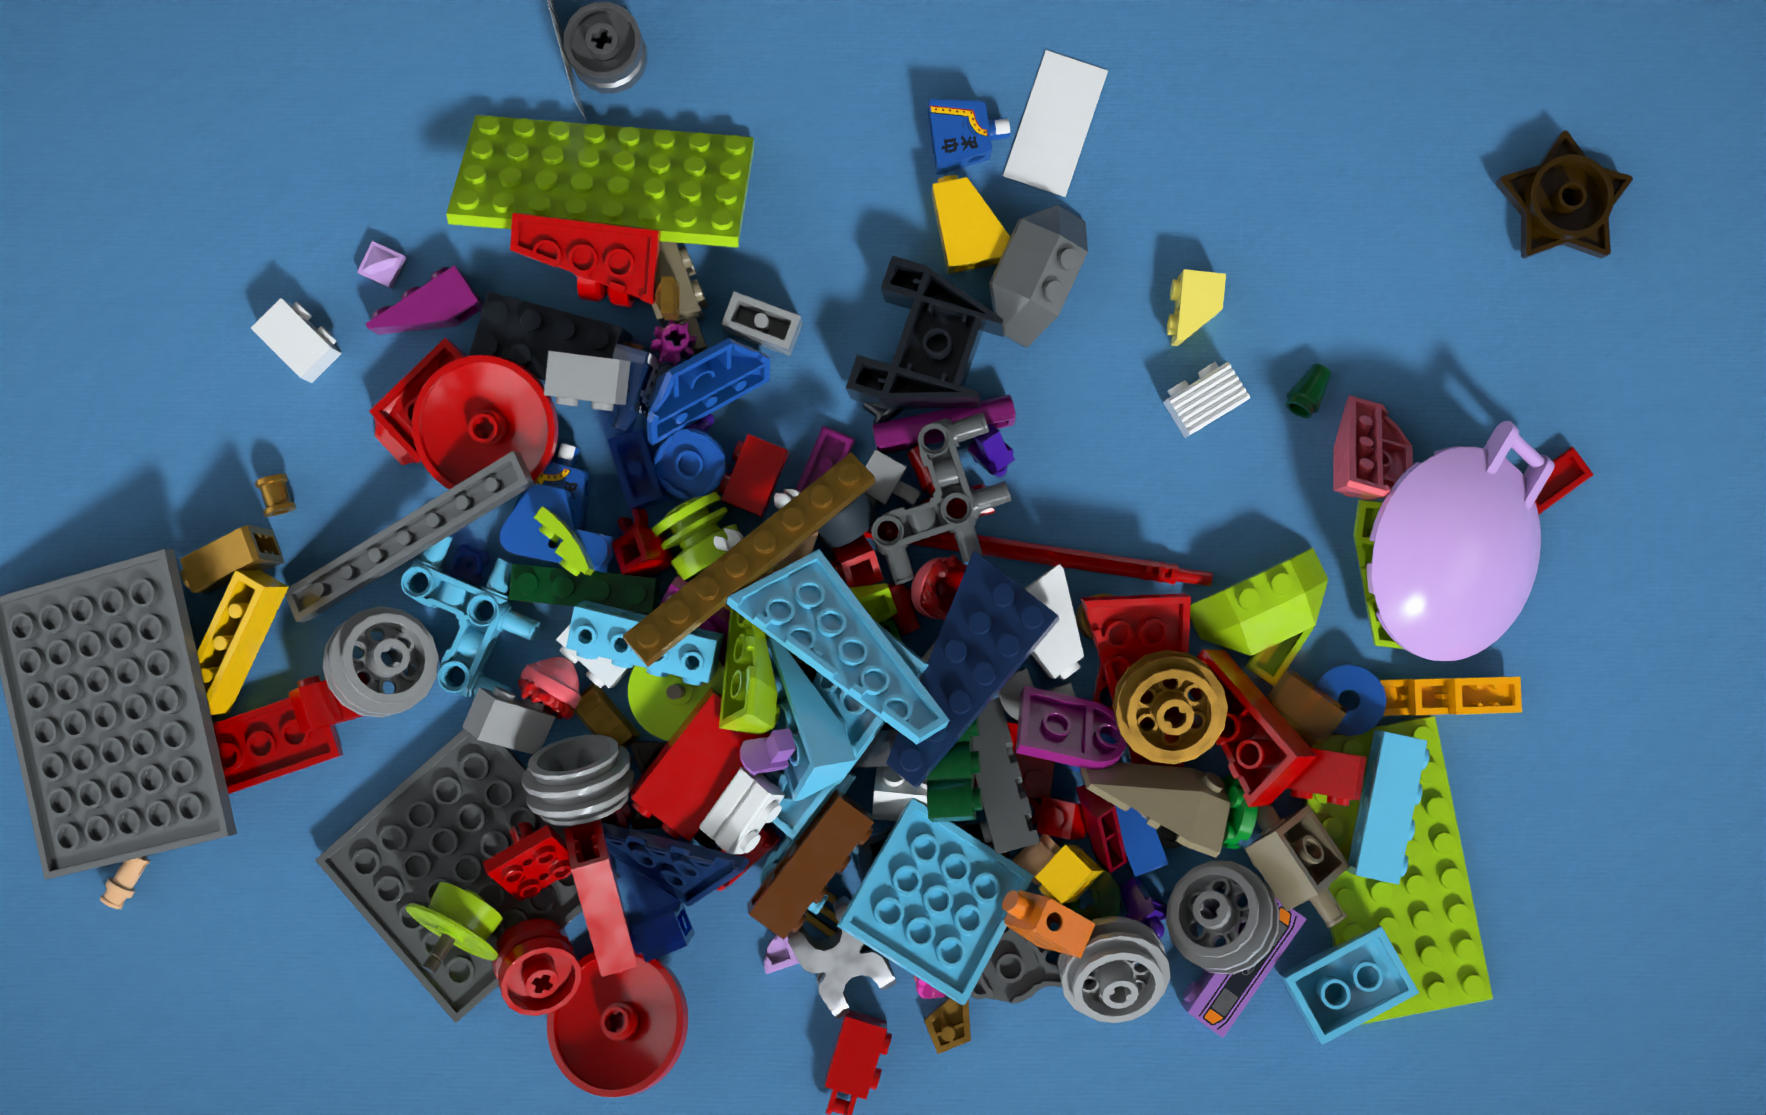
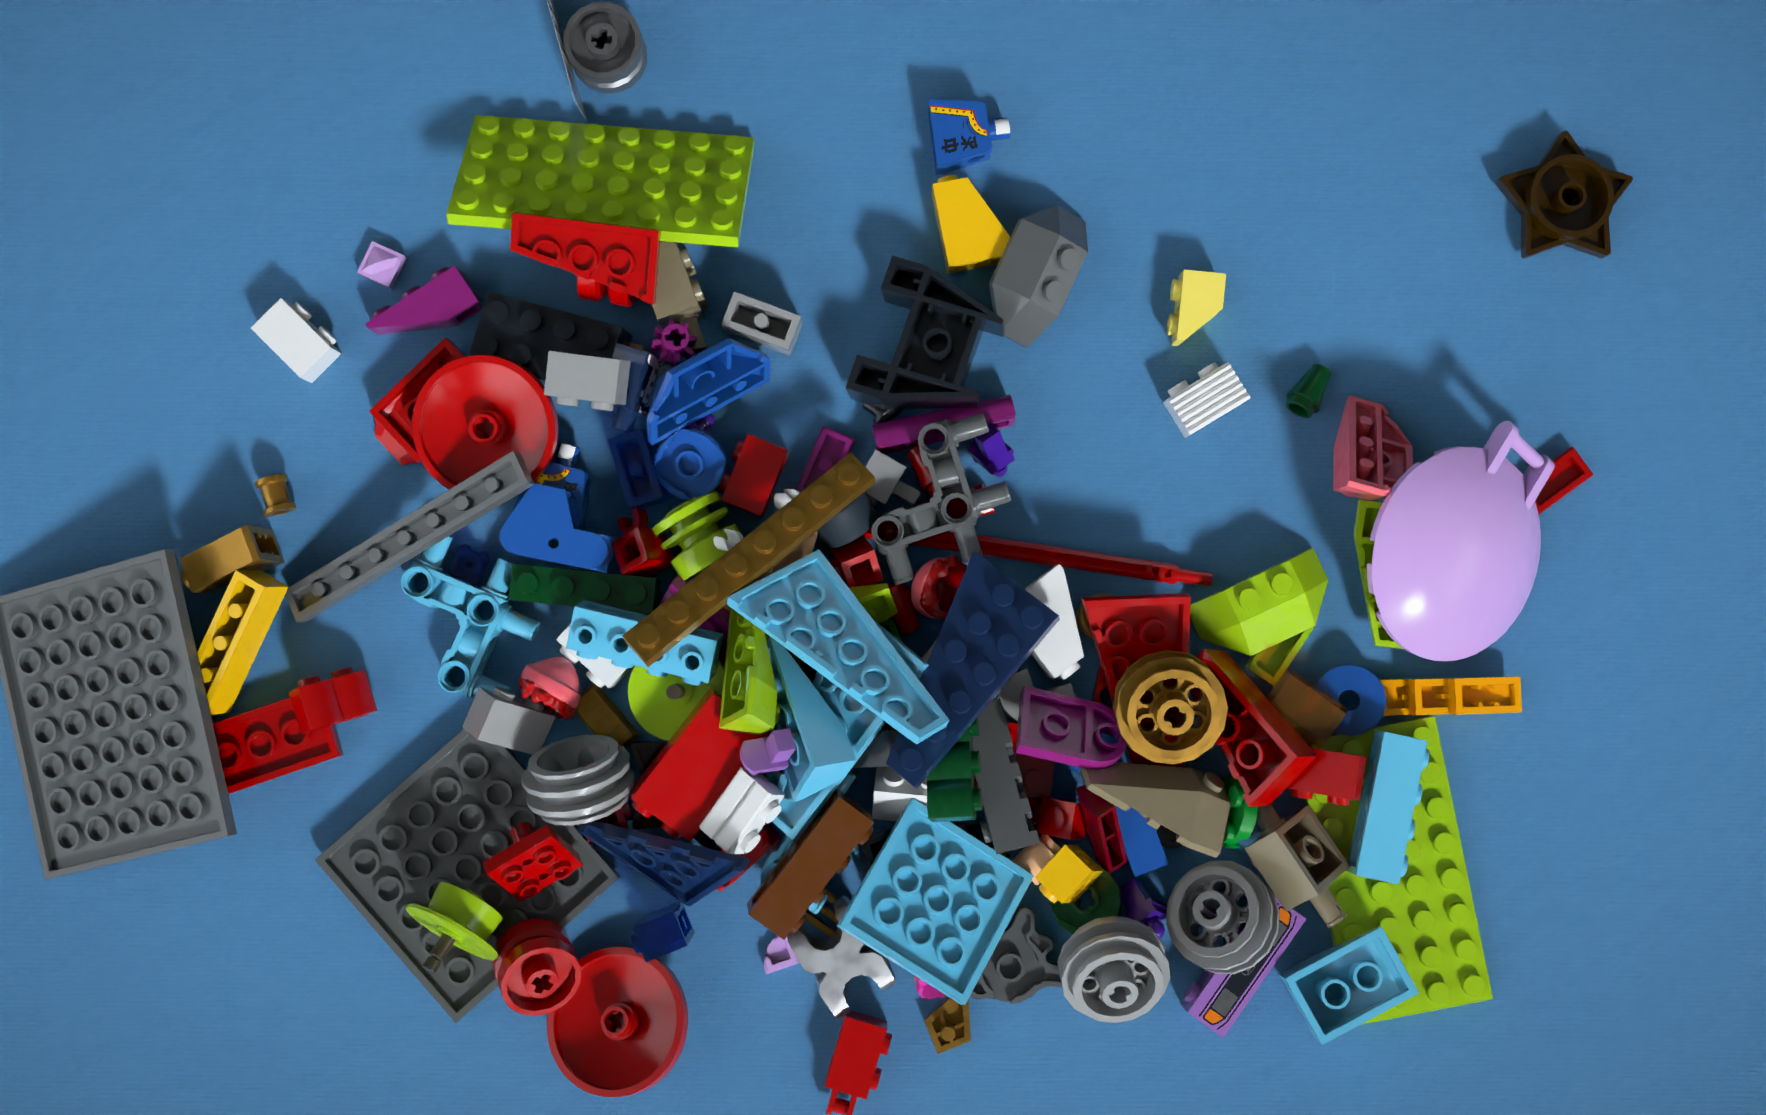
(122, 884): light nougat pin -> none
(403, 640): light grey wheel -> none
(571, 549): lime slope -> none
(600, 897): brick -> none
(668, 297): pearl gold tile -> none
(1032, 917): orange torso -> none
(1055, 123): white sticker -> none

